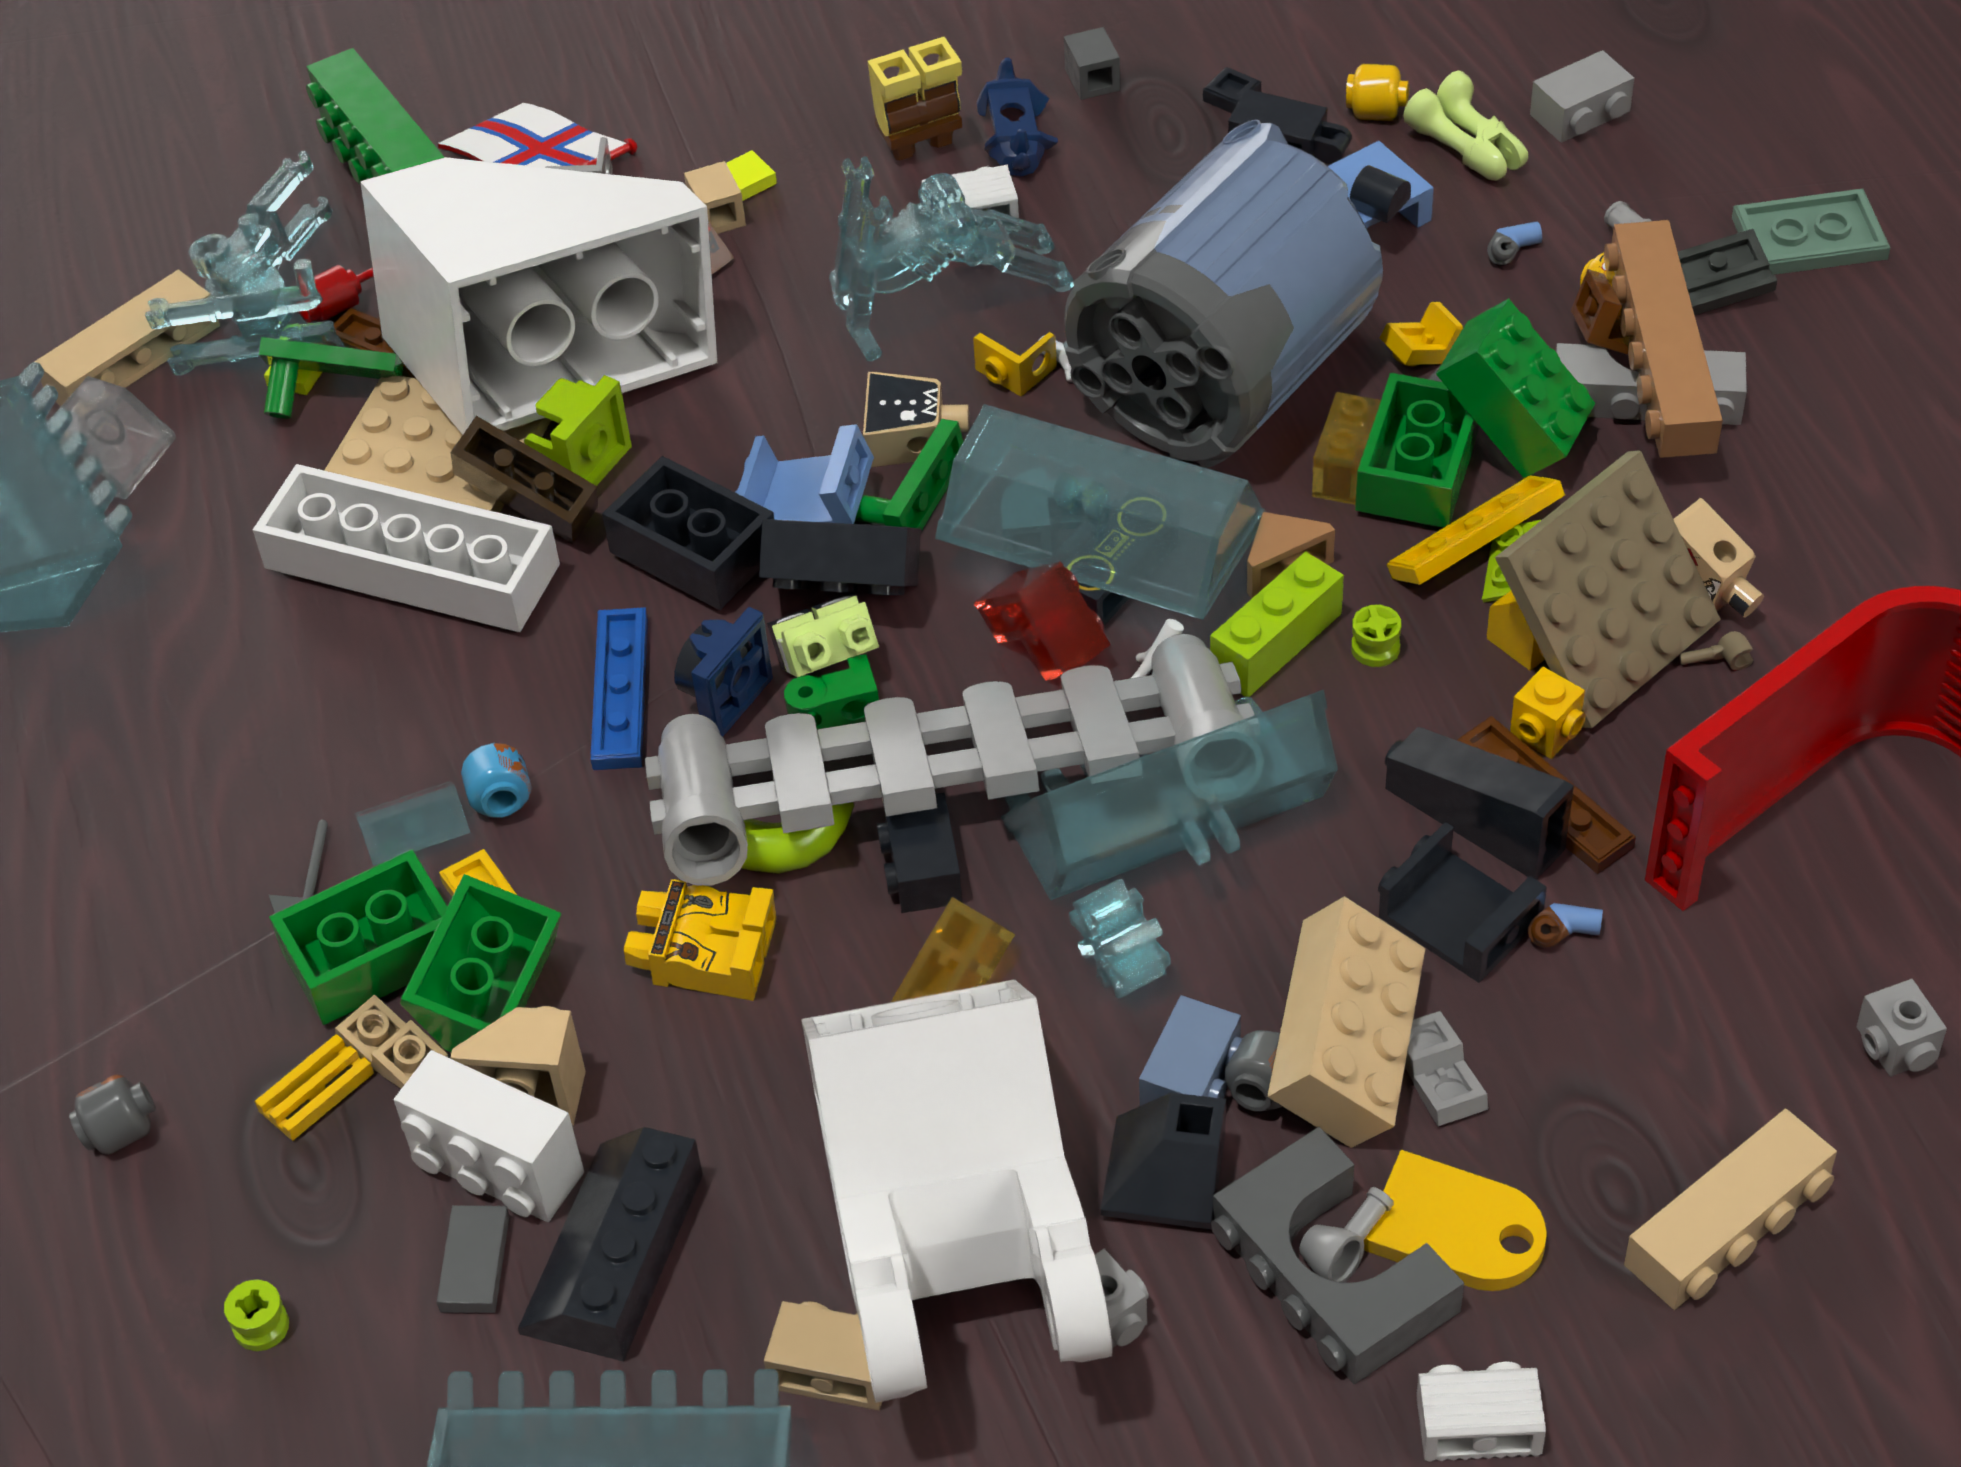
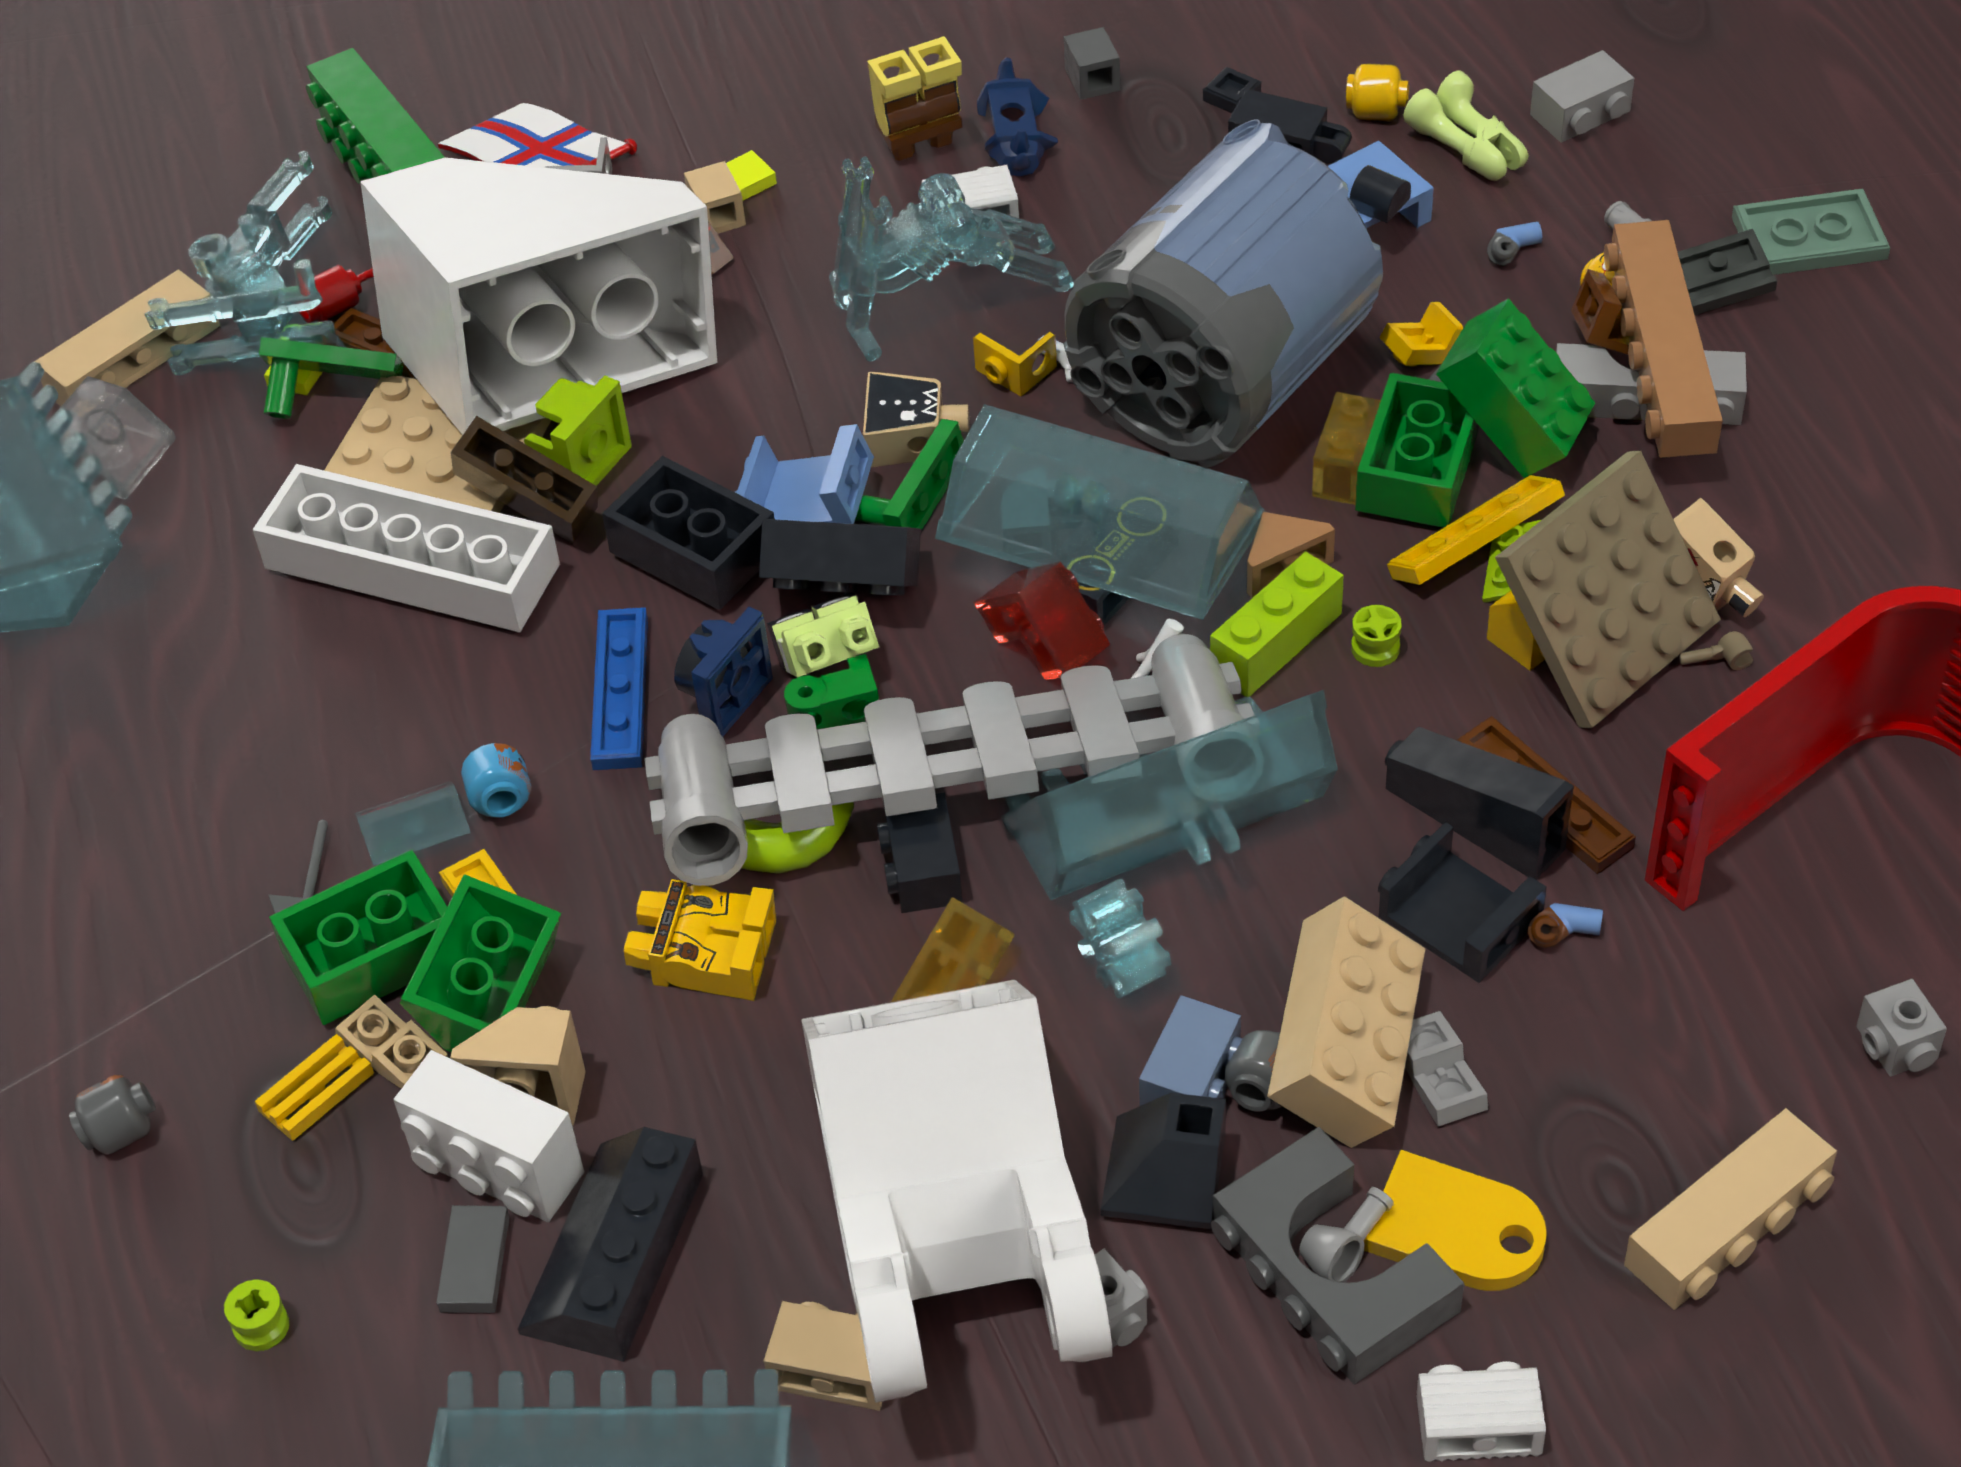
(1547, 712): yellow brick -> none

